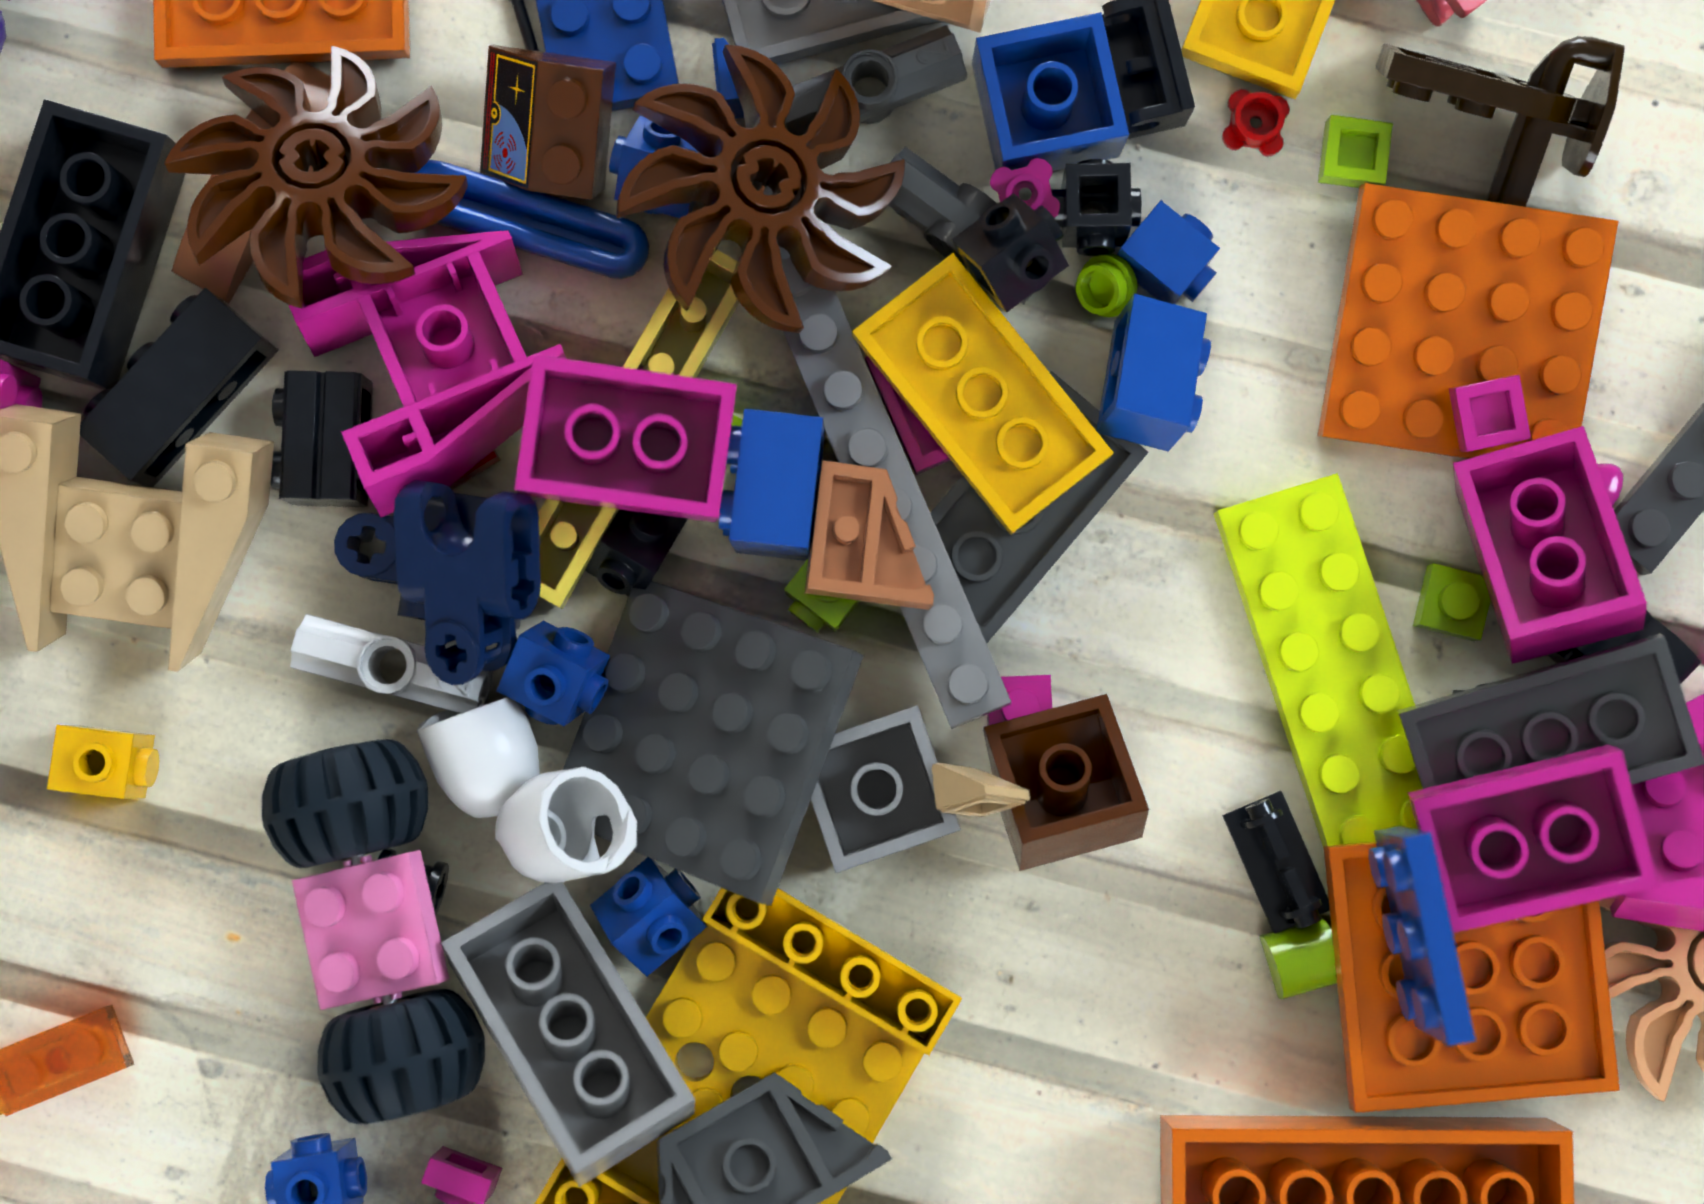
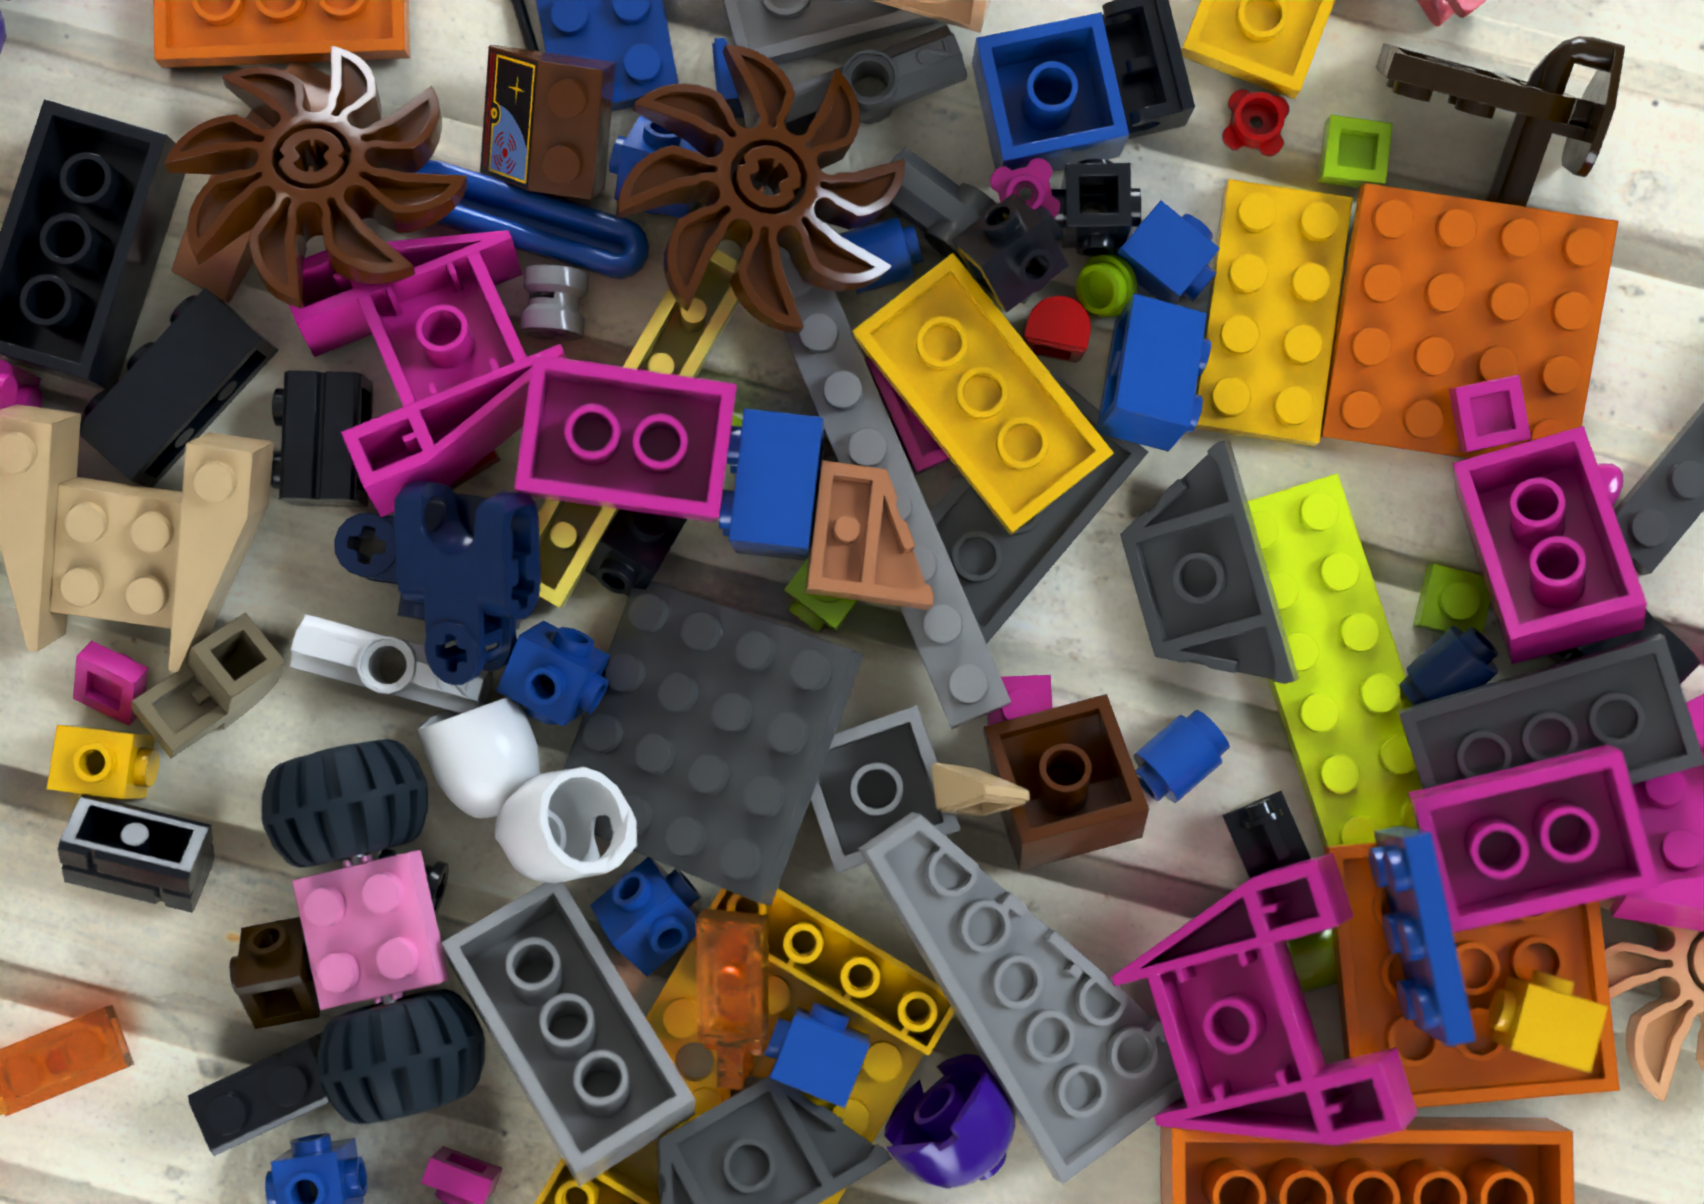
(109, 681): none -> dark pink plate
(136, 852): none -> black brick
(215, 688): none -> dark tan brick
(259, 1097): none -> black brick
(267, 965): none -> dark brown brick
(554, 302): none -> light grey wheel
(732, 990): none -> clear orange hinge
(818, 1053): none -> blue brick
(892, 245): none -> blue brick
(954, 1128): none -> dark purple cylinder
(1044, 1018): none -> light grey wing
(1058, 329): none -> red brick
(1180, 756): none -> blue brick
(1207, 576): none -> dark grey wing
(1245, 1027): none -> dark pink wedge
(1273, 311): none -> yellow plate
(1450, 666): none -> dark blue brick
(1547, 1020): none -> yellow brick

